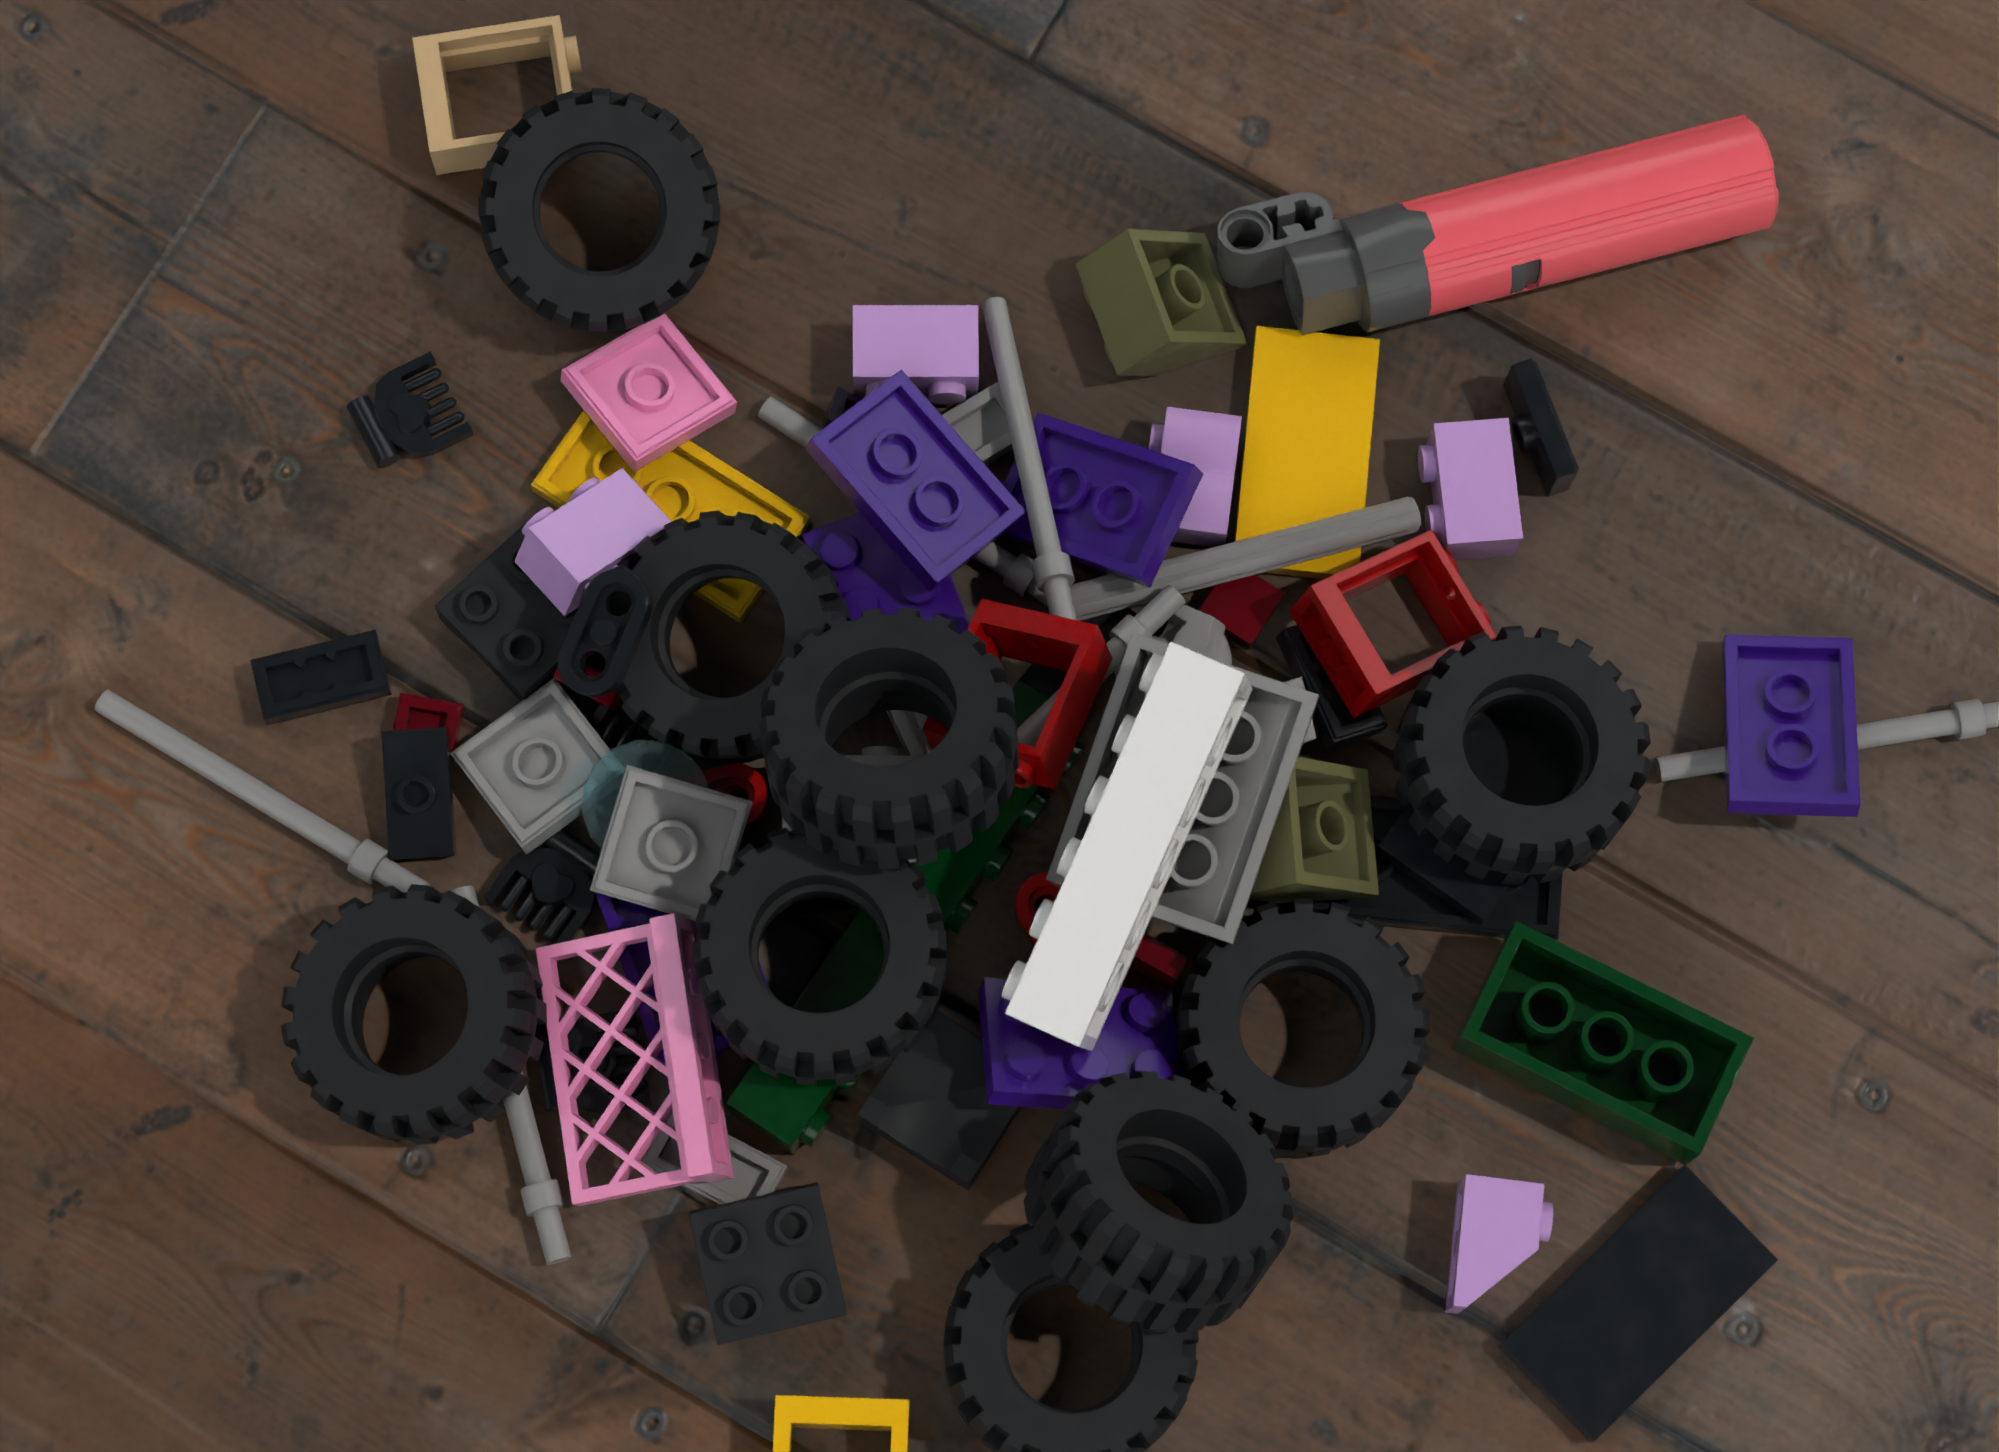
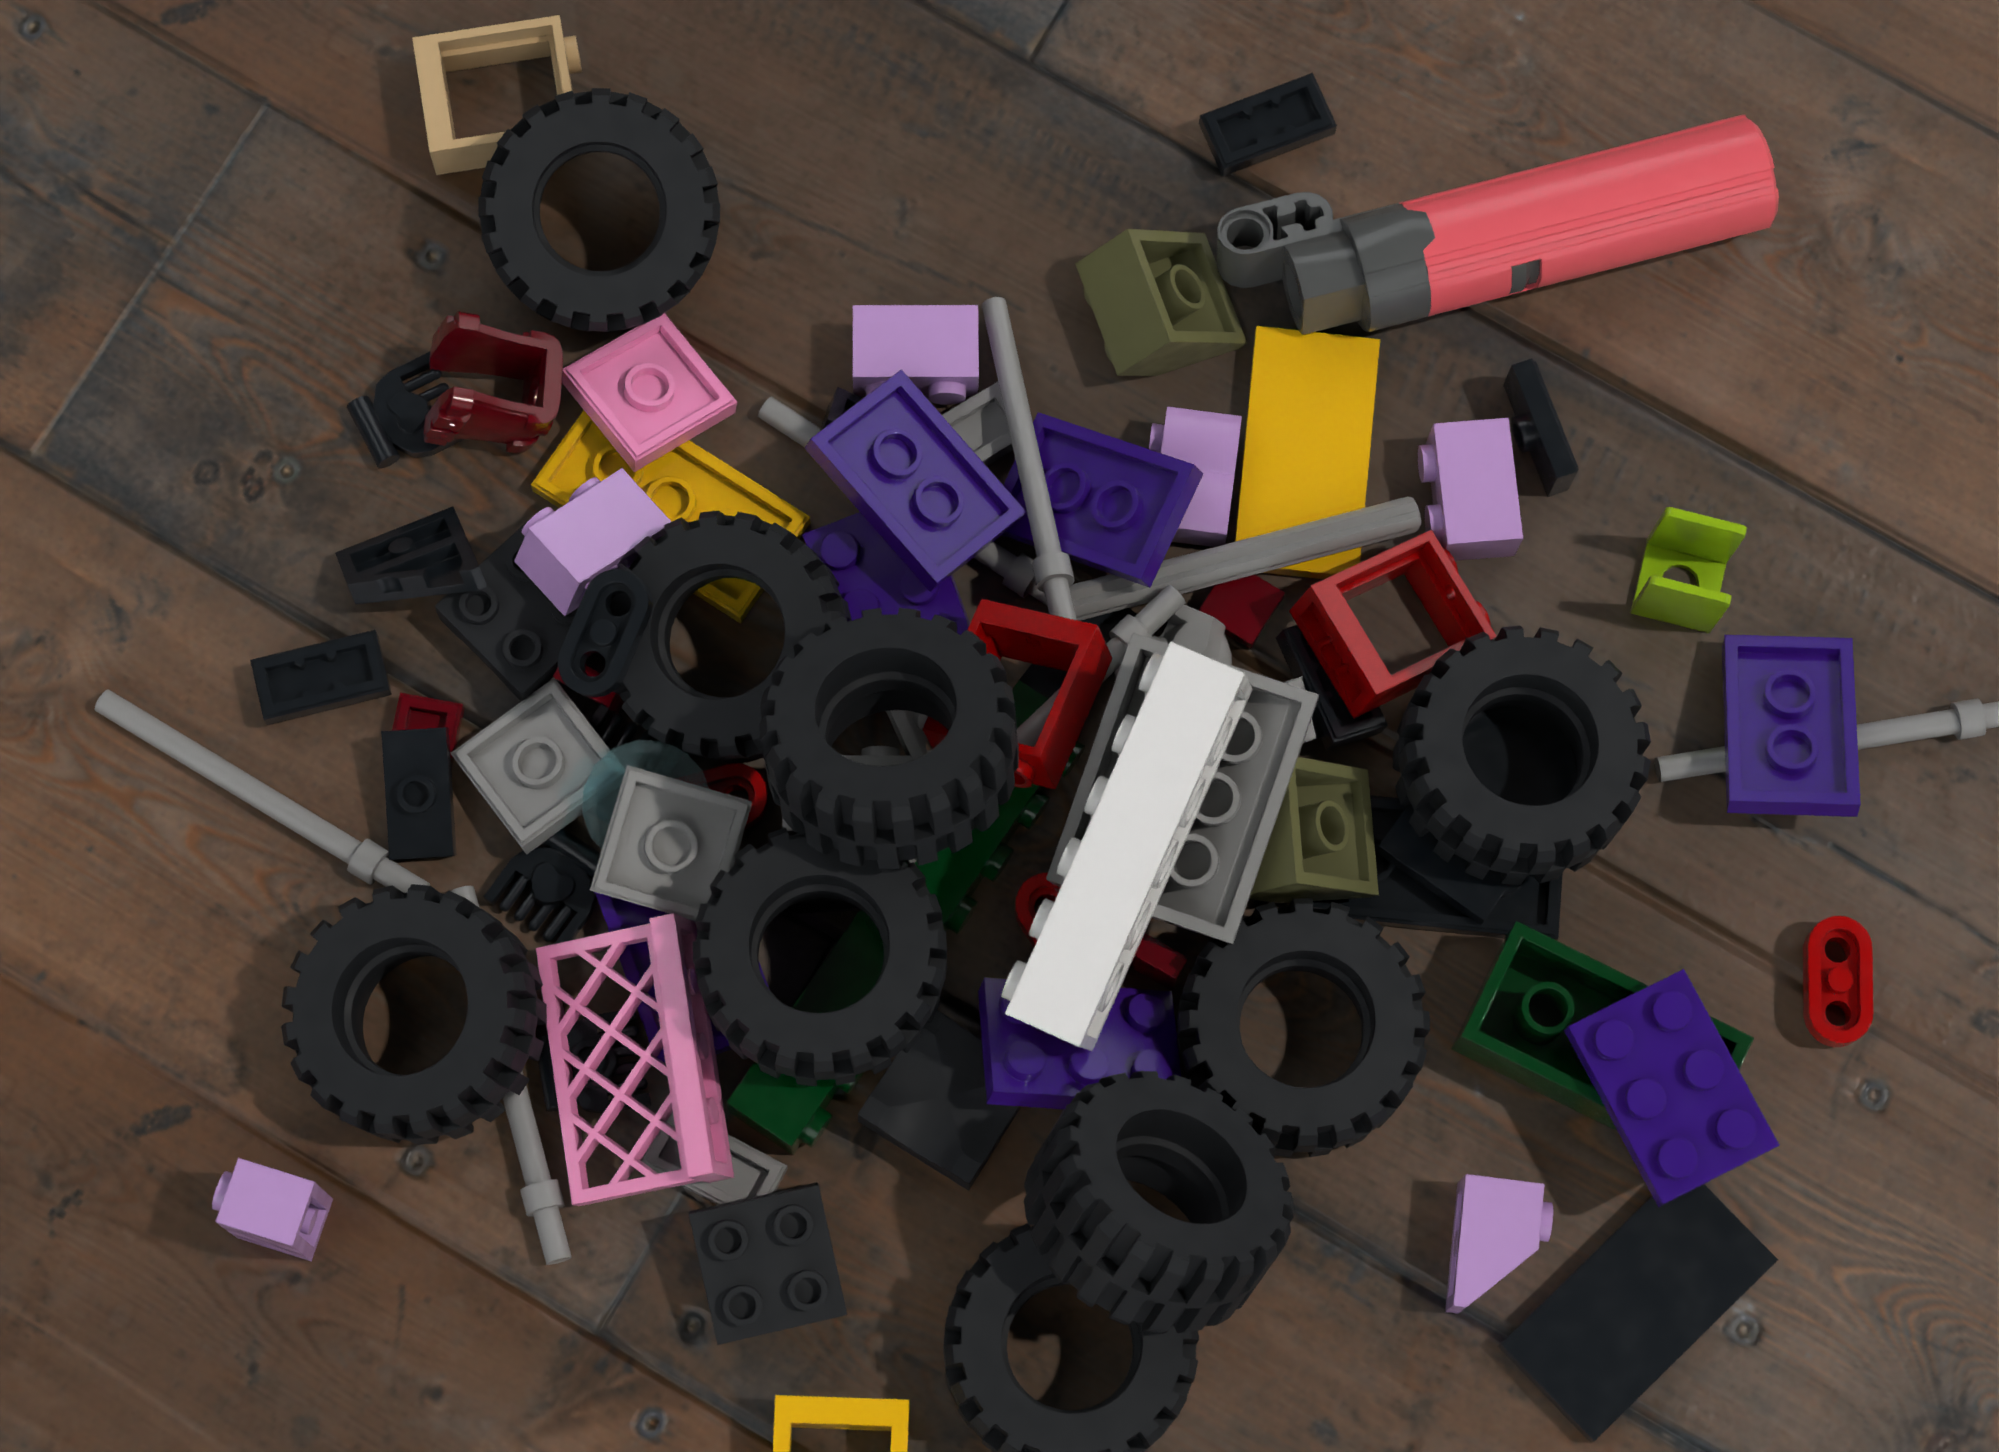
(272, 1208): none -> lavender brick
(413, 561): none -> black wing
(462, 413): none -> dark red piece
(1267, 124): none -> black plate
(1671, 1087): none -> dark purple plate
(1690, 543): none -> lime piece
(1838, 983): none -> red plate

